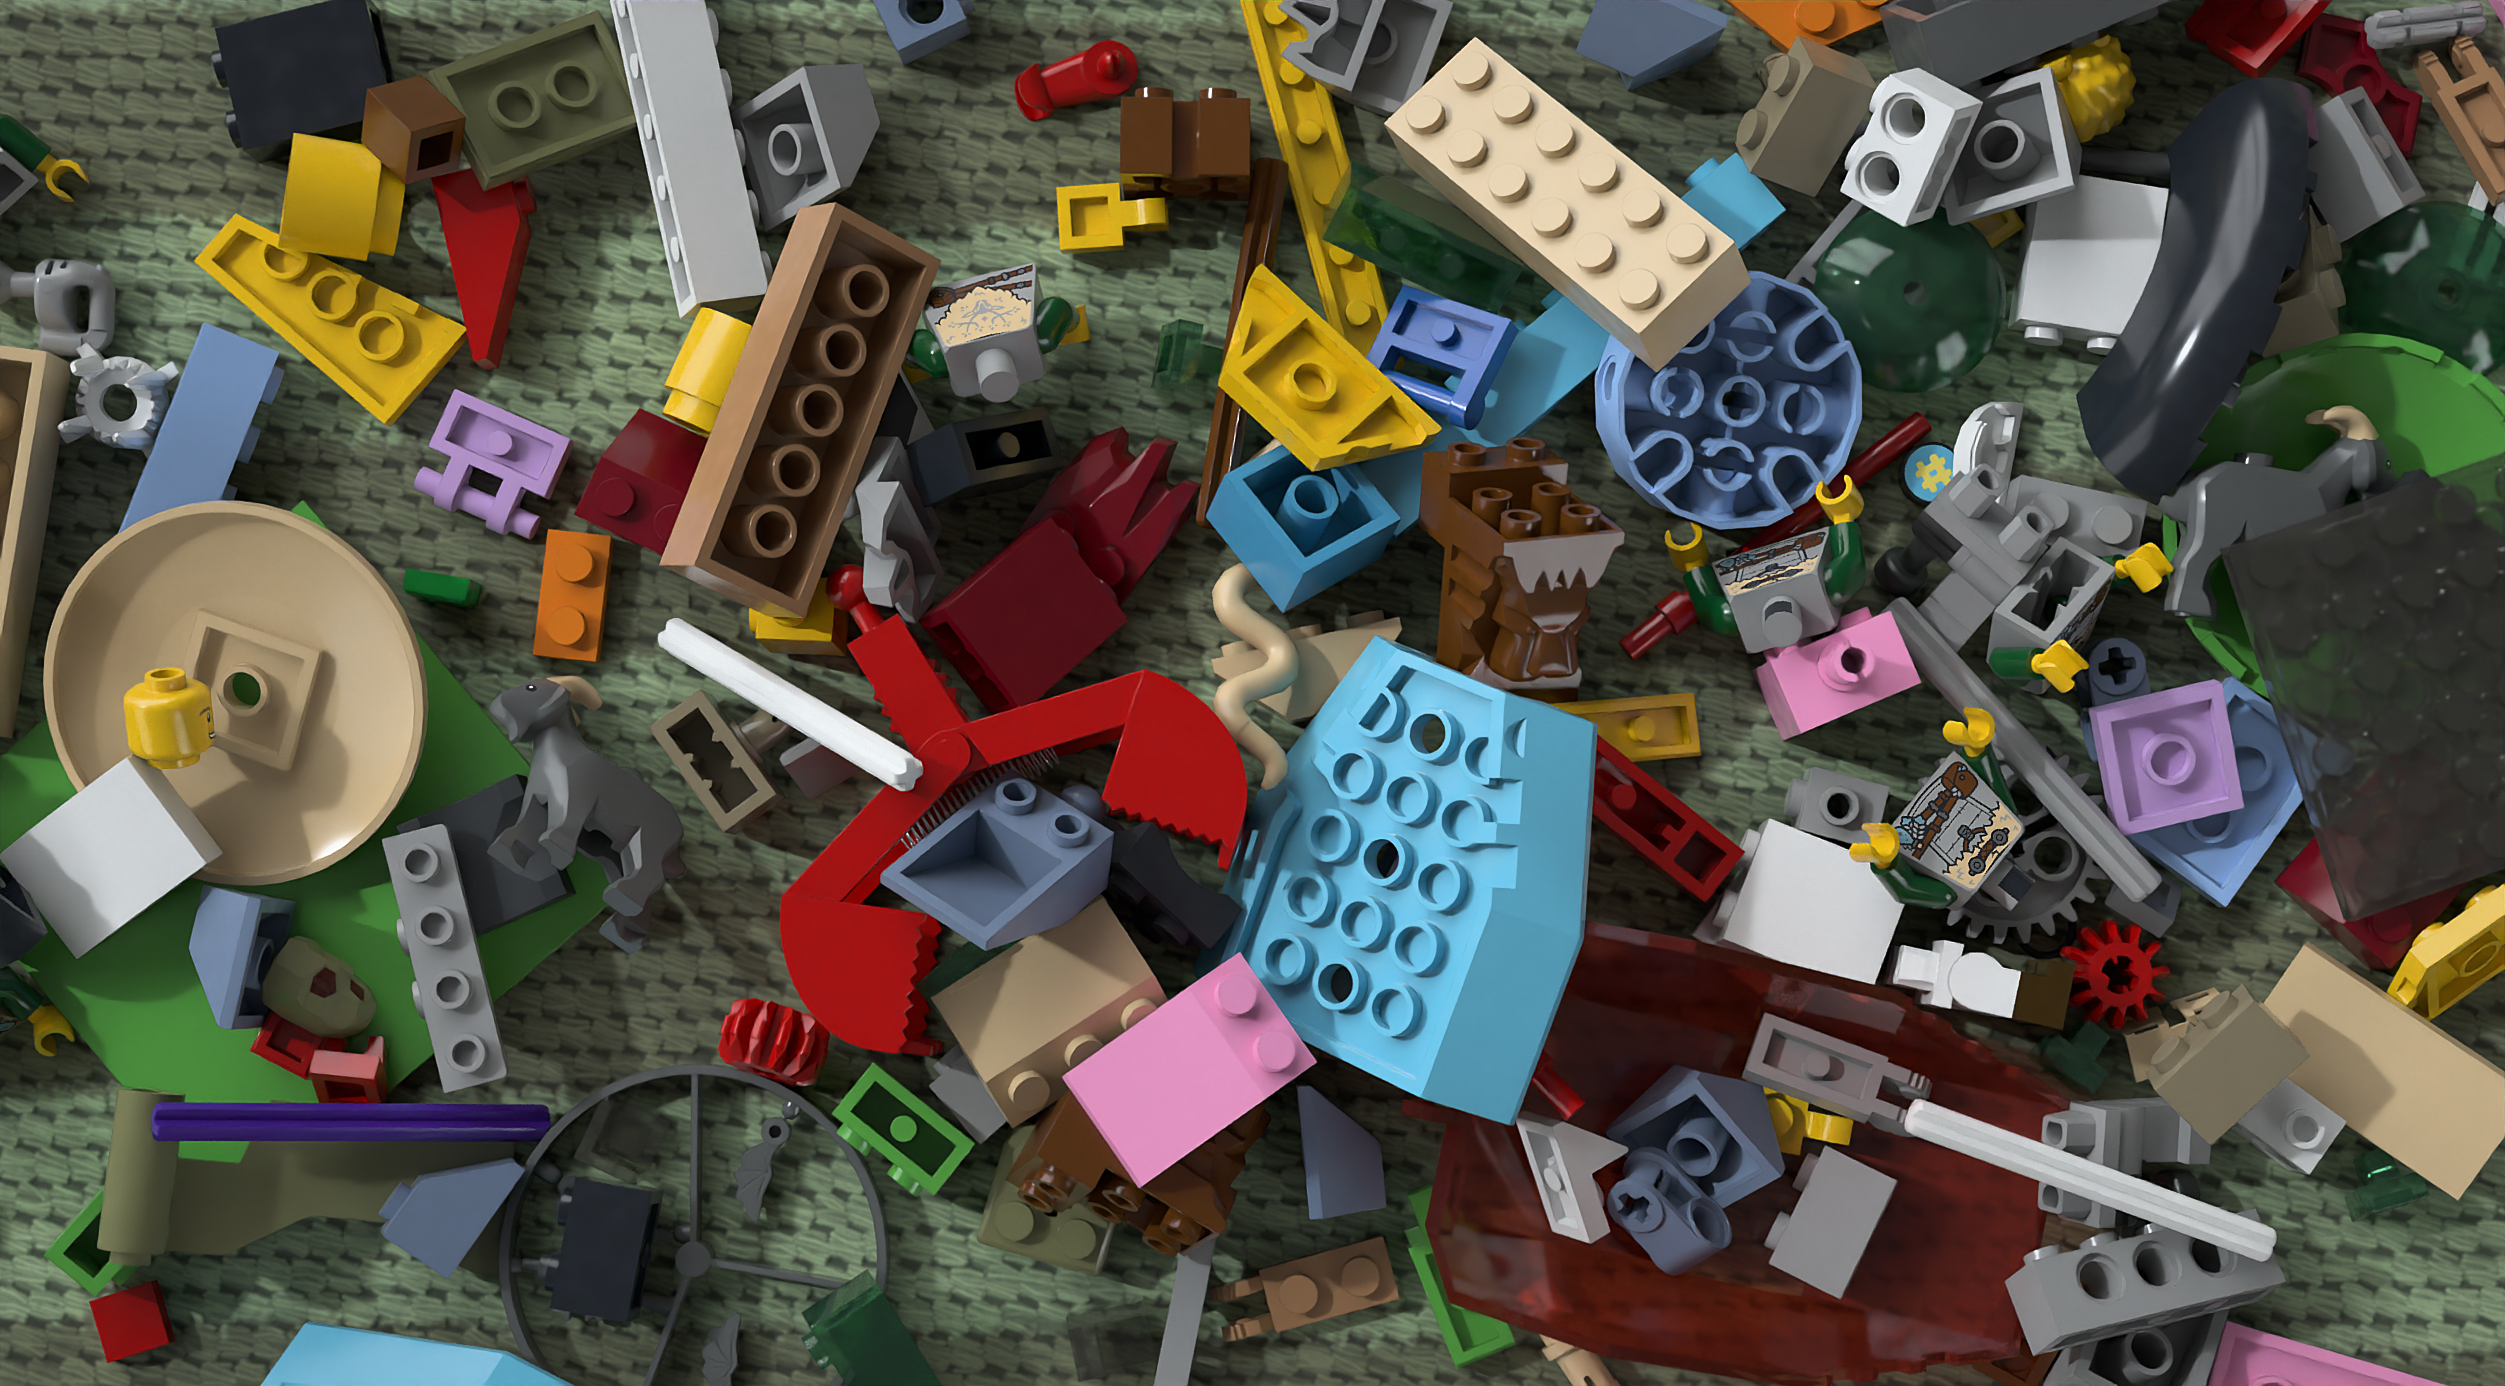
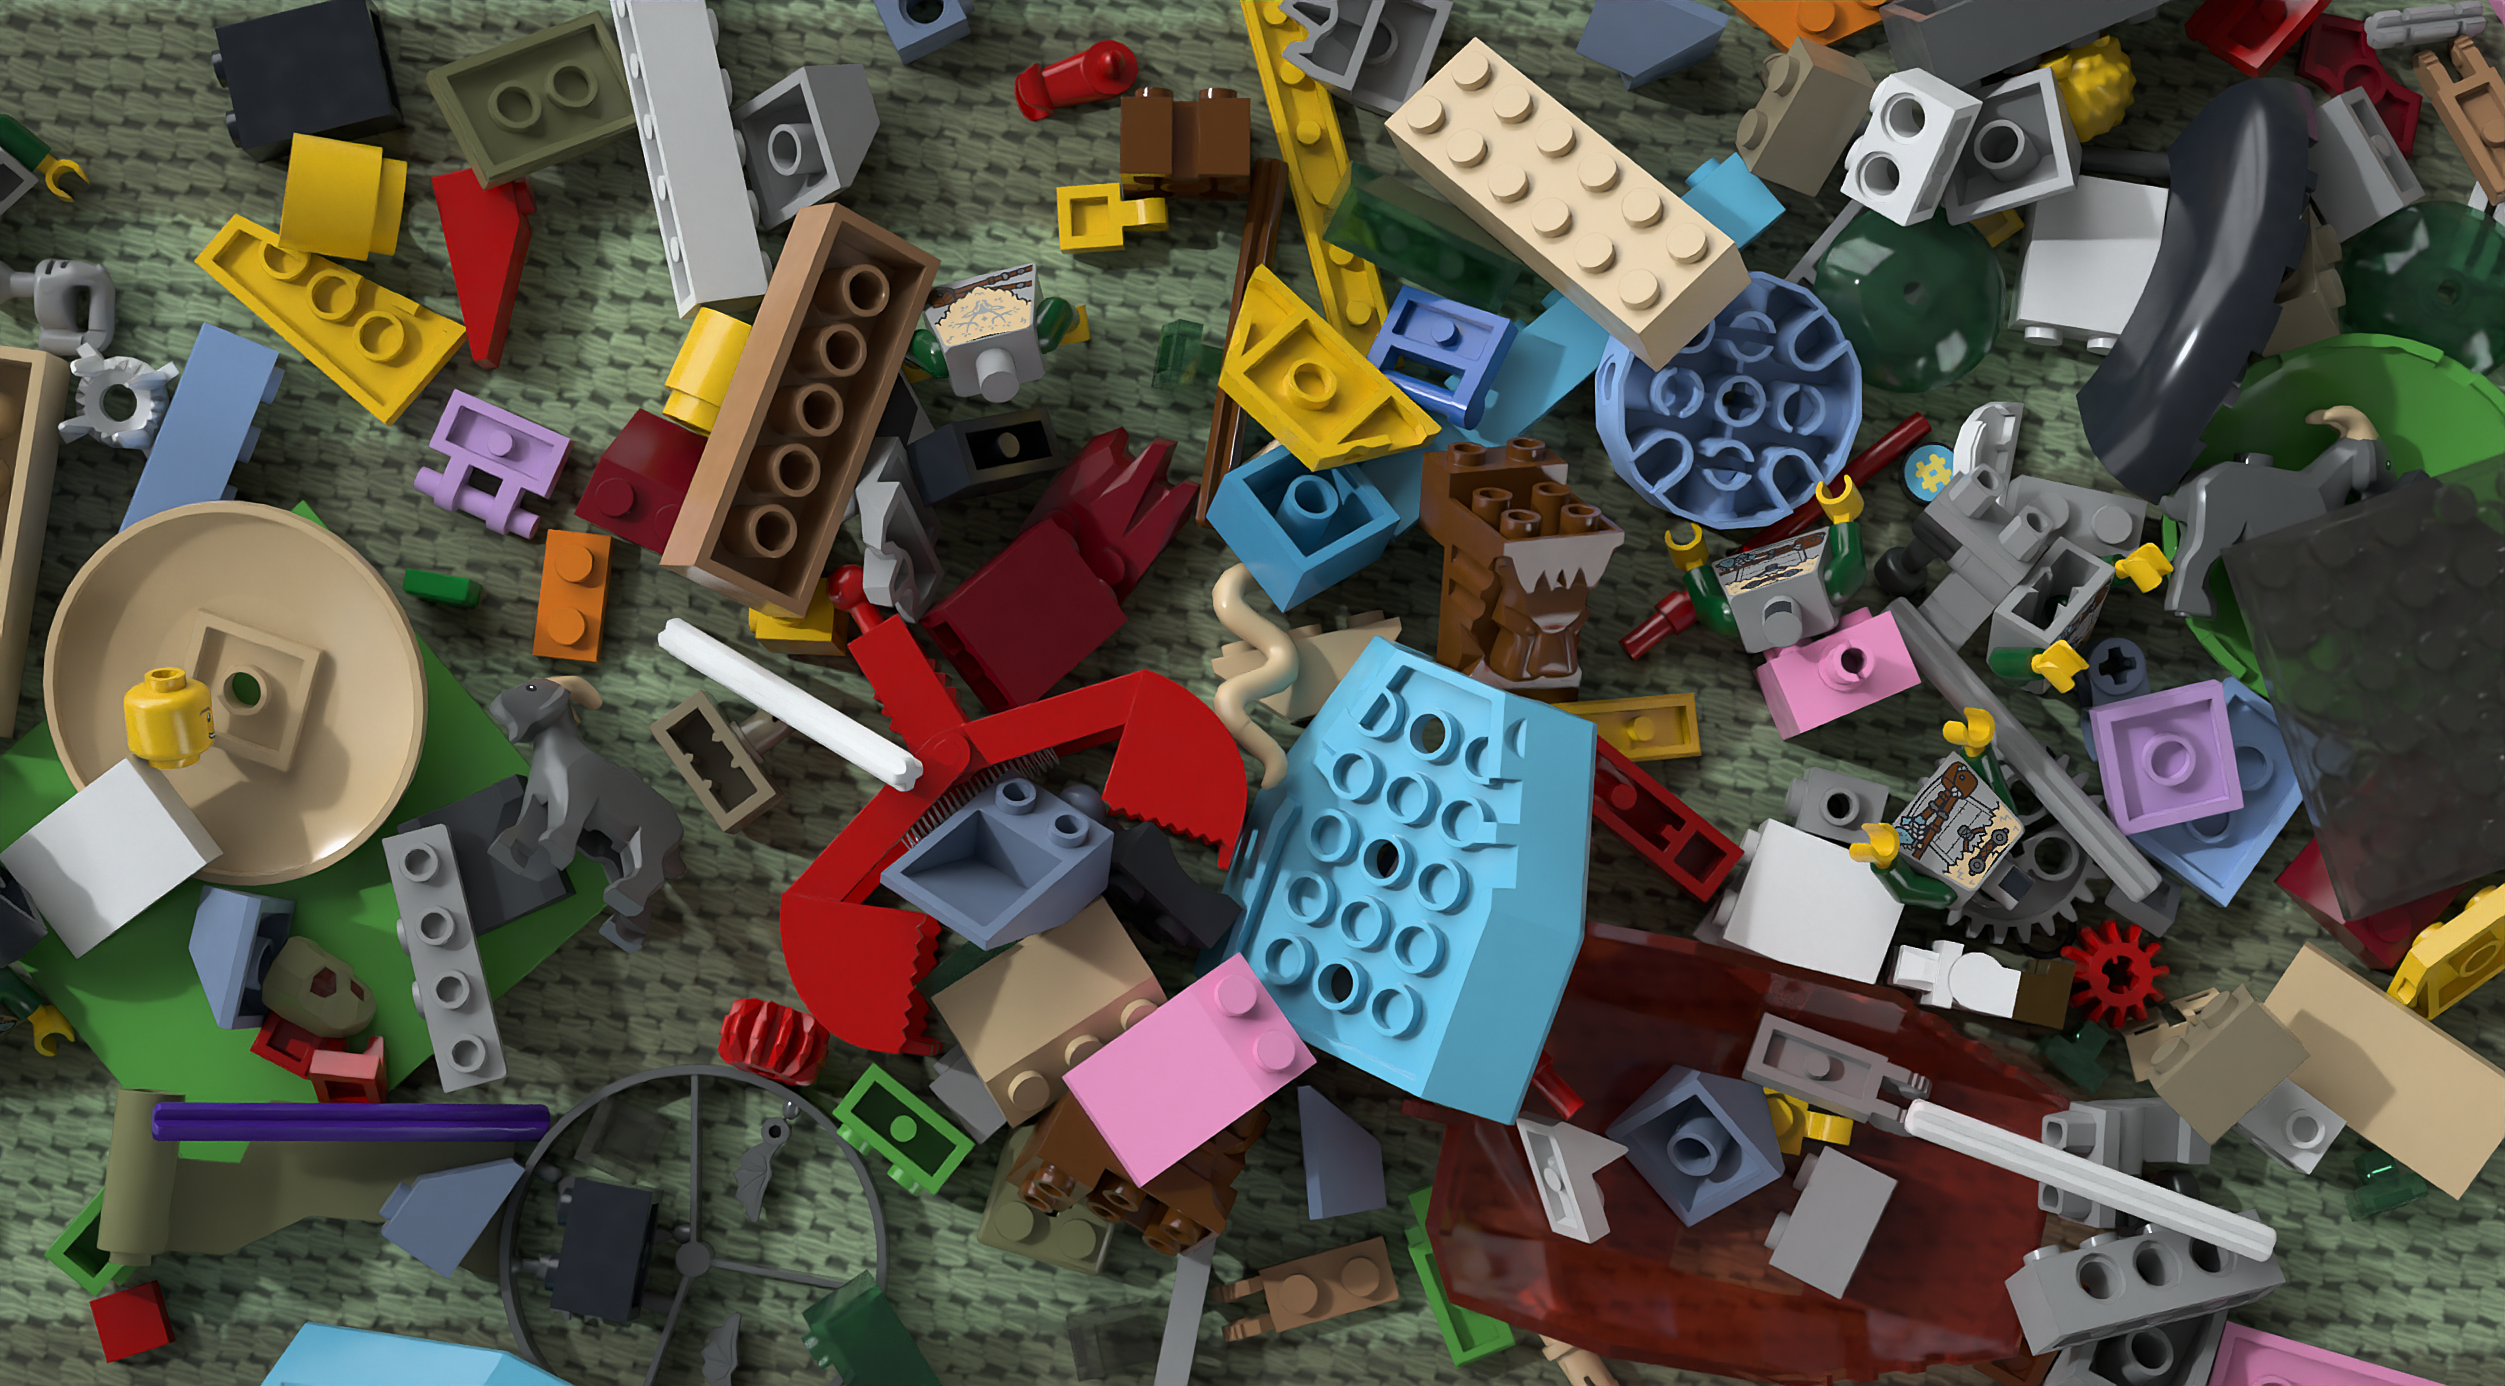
(413, 129): reddish brown brick -> none
(816, 767): light grey slope -> none
(1670, 1218): sand blue piece -> none

